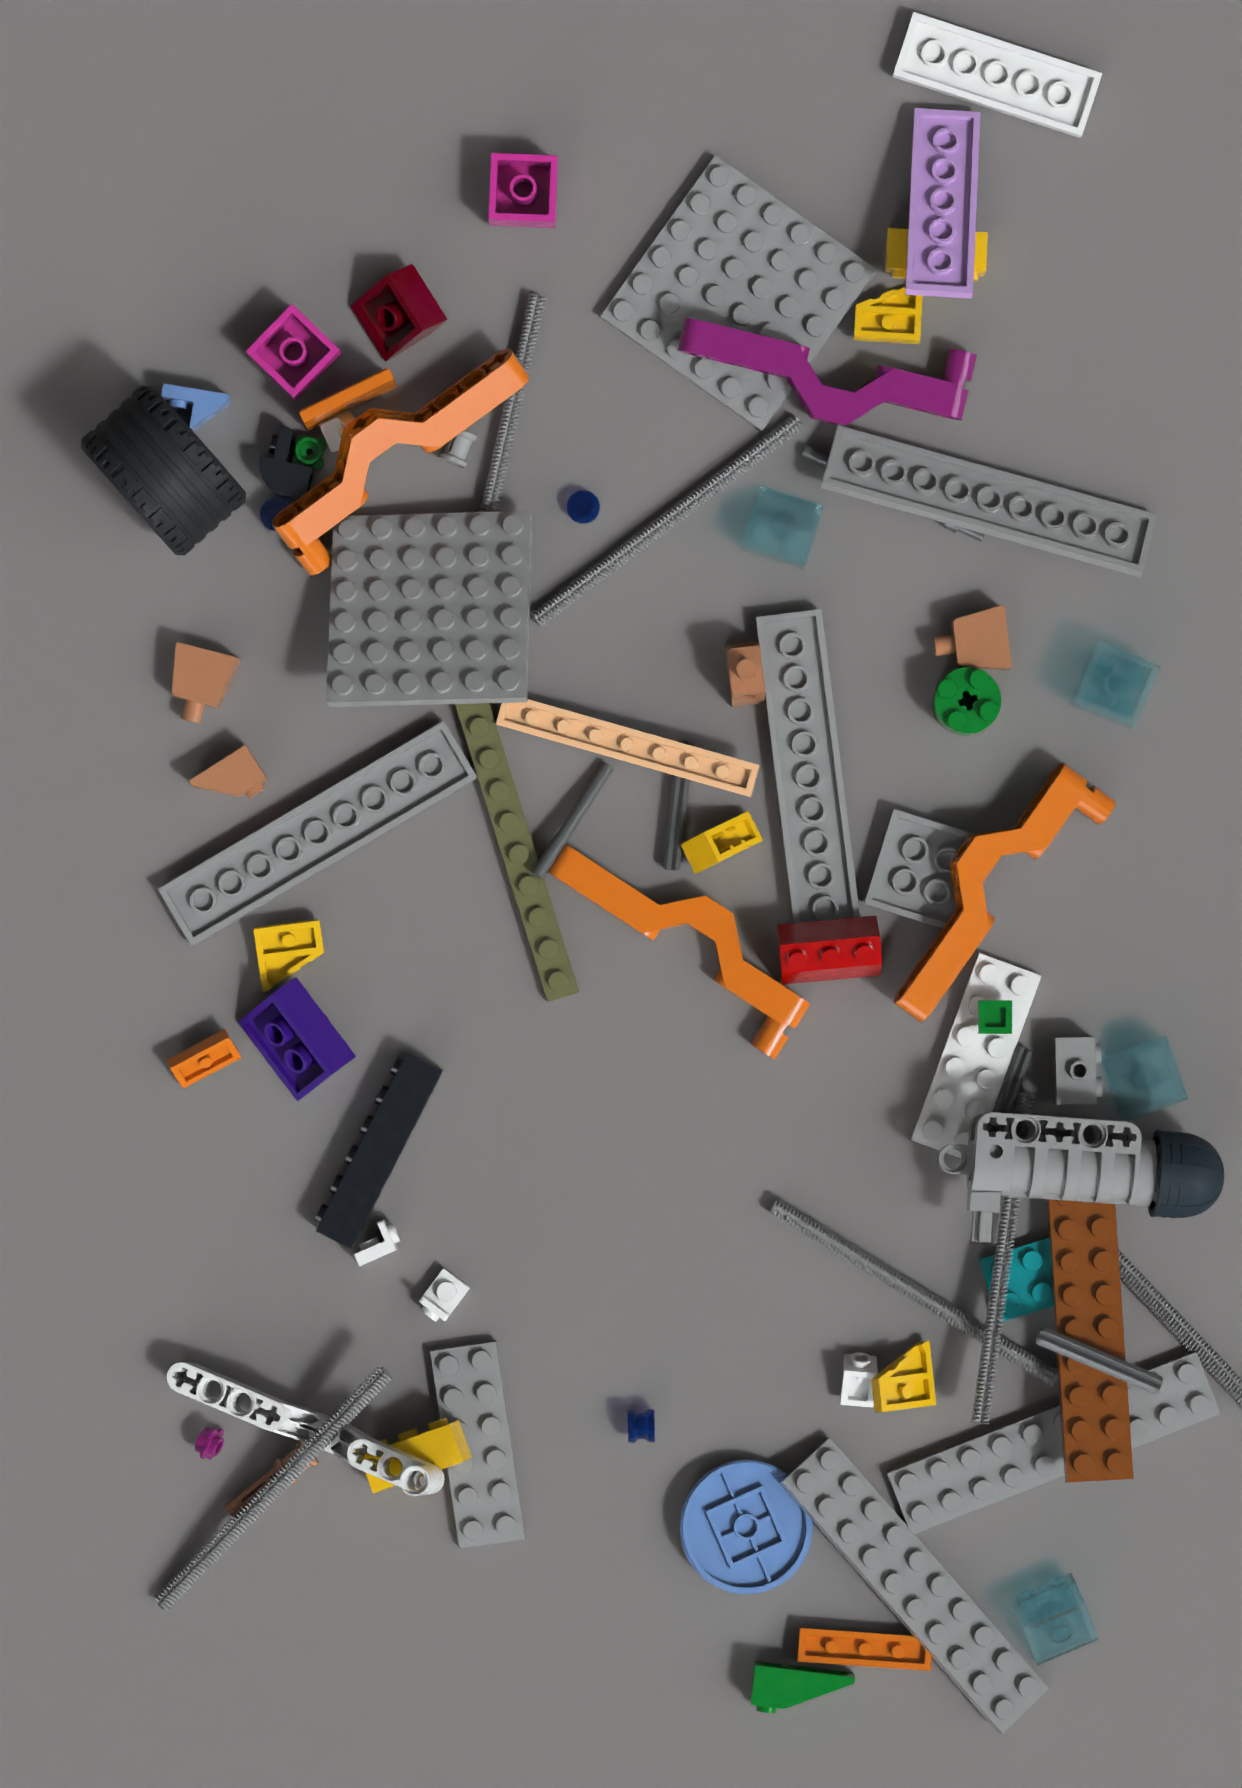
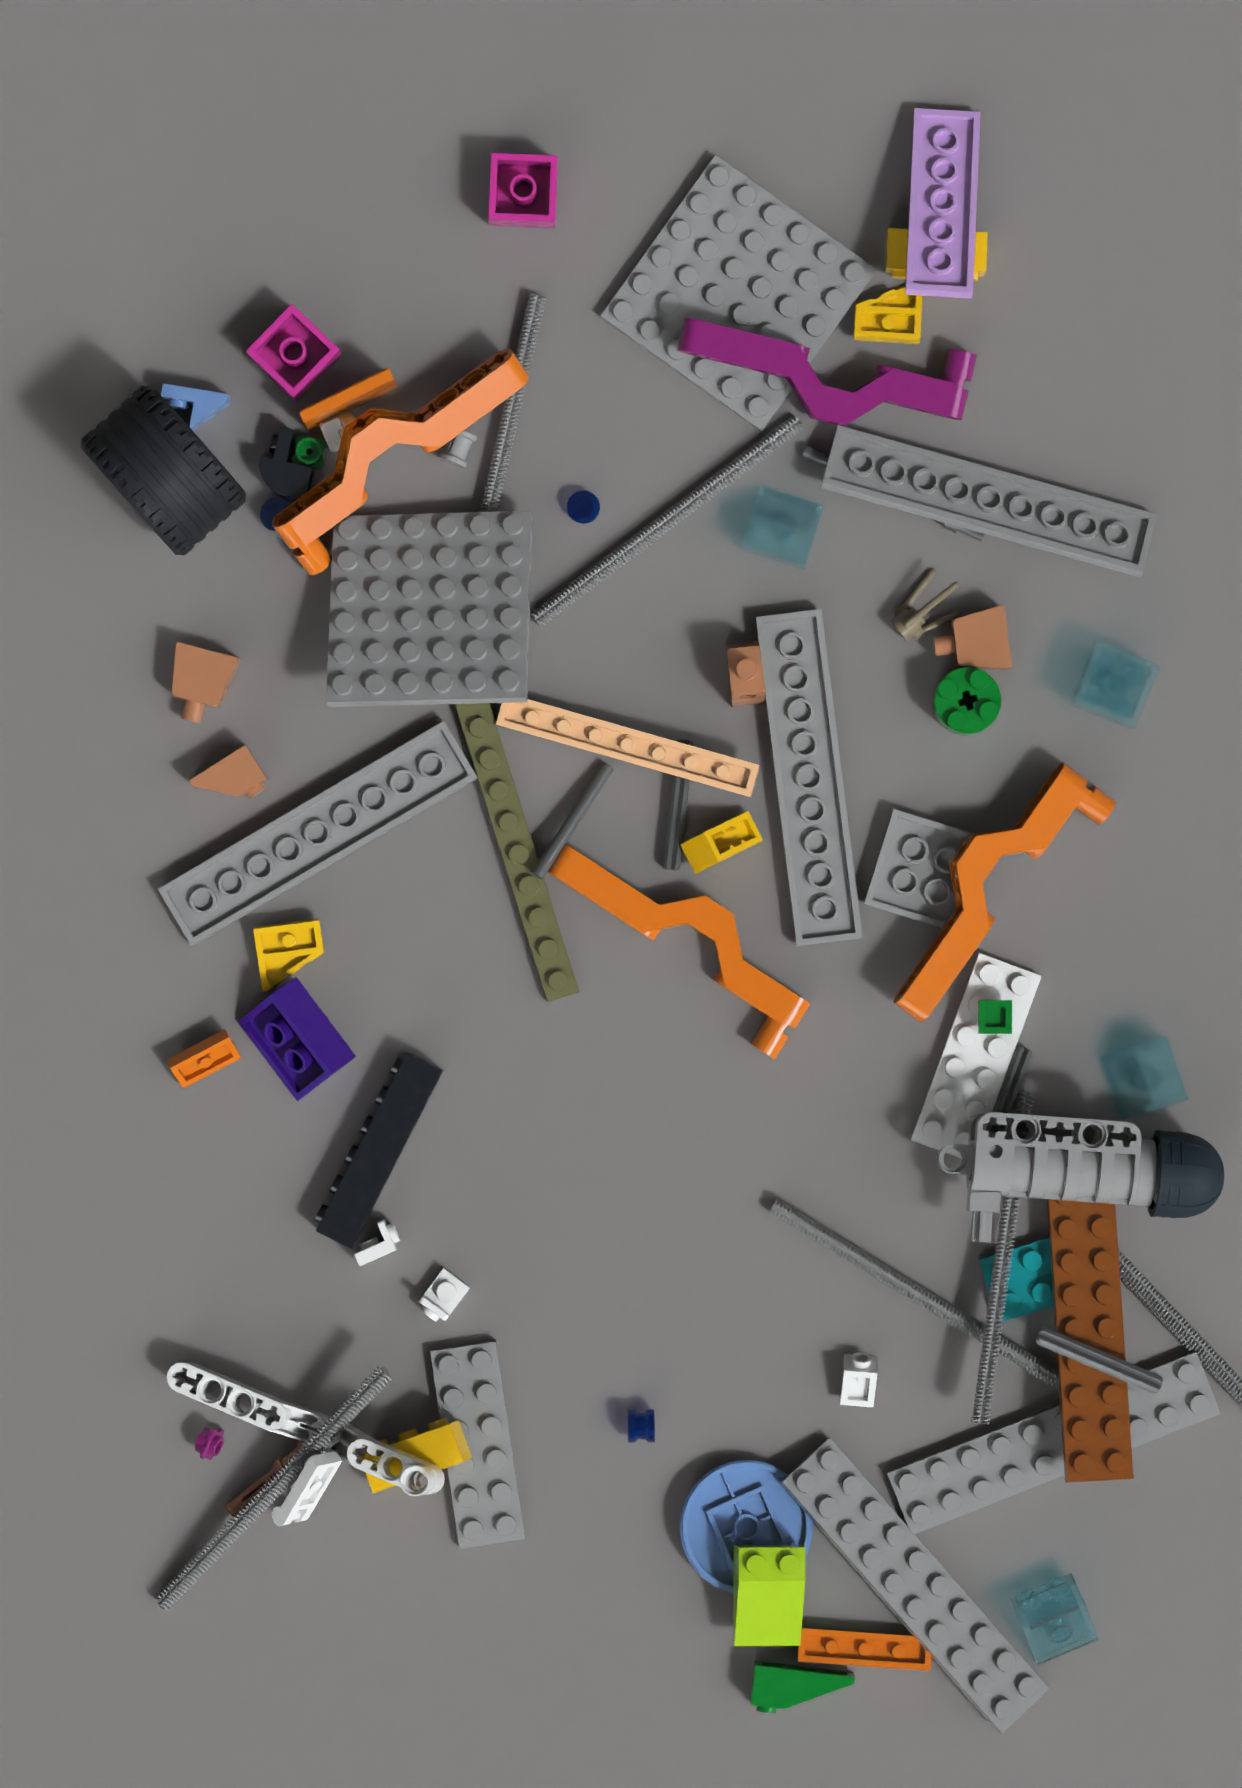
(307, 1489): none -> white plate
(398, 312): dark red slope -> none
(768, 1594): none -> lime slope
(829, 950): red slope -> none
(906, 1381): yellow wing -> none
(910, 621): none -> dark tan plant
(997, 75): white plate -> none
(1076, 1070): light grey brick -> none

